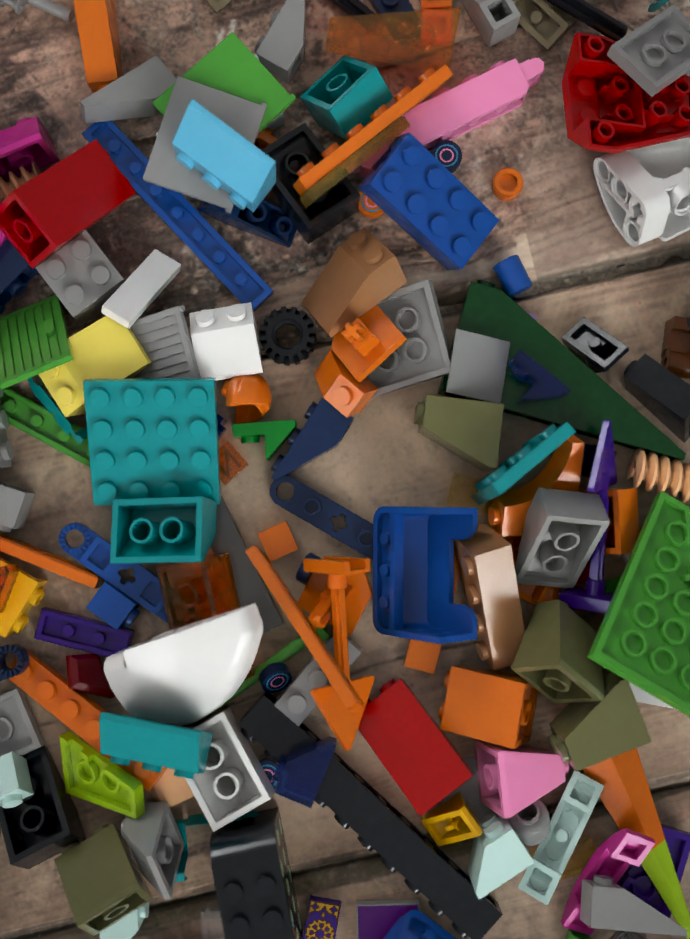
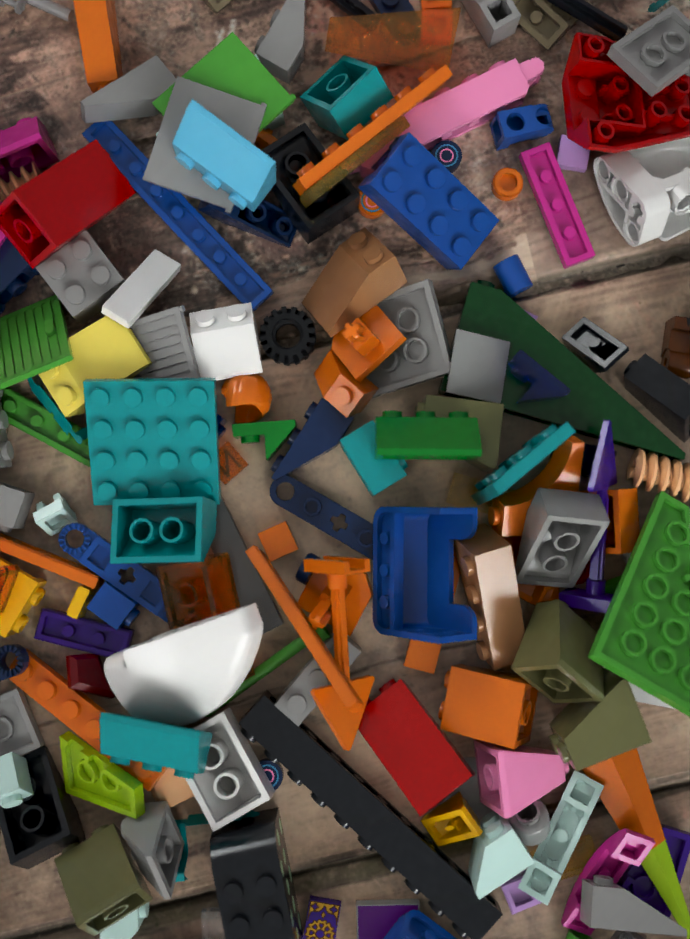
(54, 516): none -> light aqua tile
(80, 601): none -> yellow tile
(275, 677): dark blue tile -> none
(304, 771): clear blue slope -> none
(375, 473): none -> teal brick
(427, 436): none -> green slope
(516, 898): none -> lavender tile
(520, 125): none -> blue leg
(556, 205): none -> dark pink plate
(571, 155): none -> lavender tile

